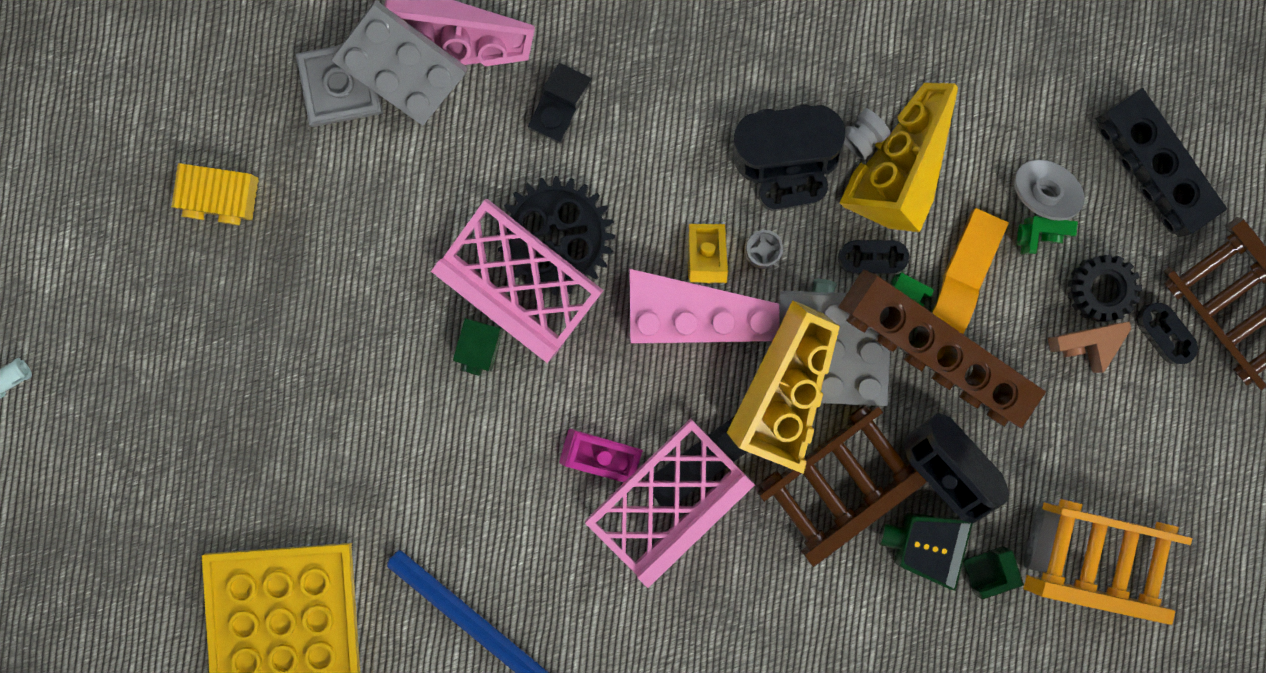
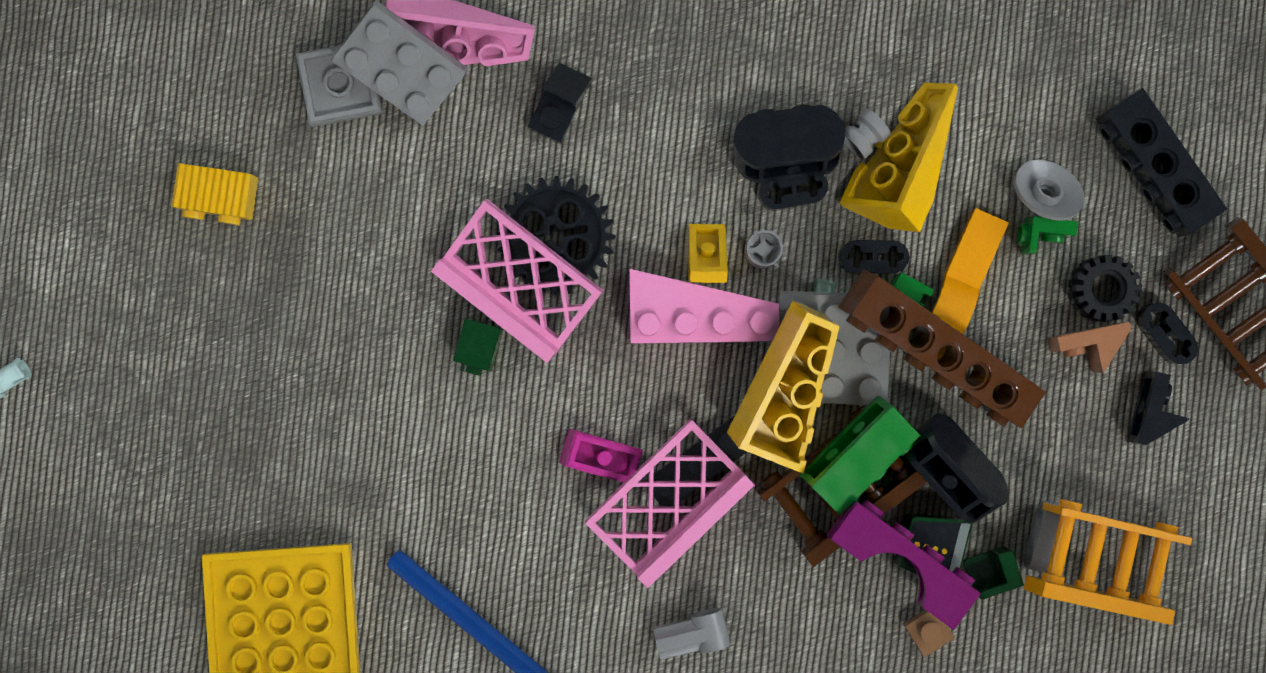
(701, 633): none -> light grey piece
(860, 454): none -> green brick
(928, 632): none -> medium nougat plate
(940, 591): none -> magenta arch
(1148, 418): none -> black slope

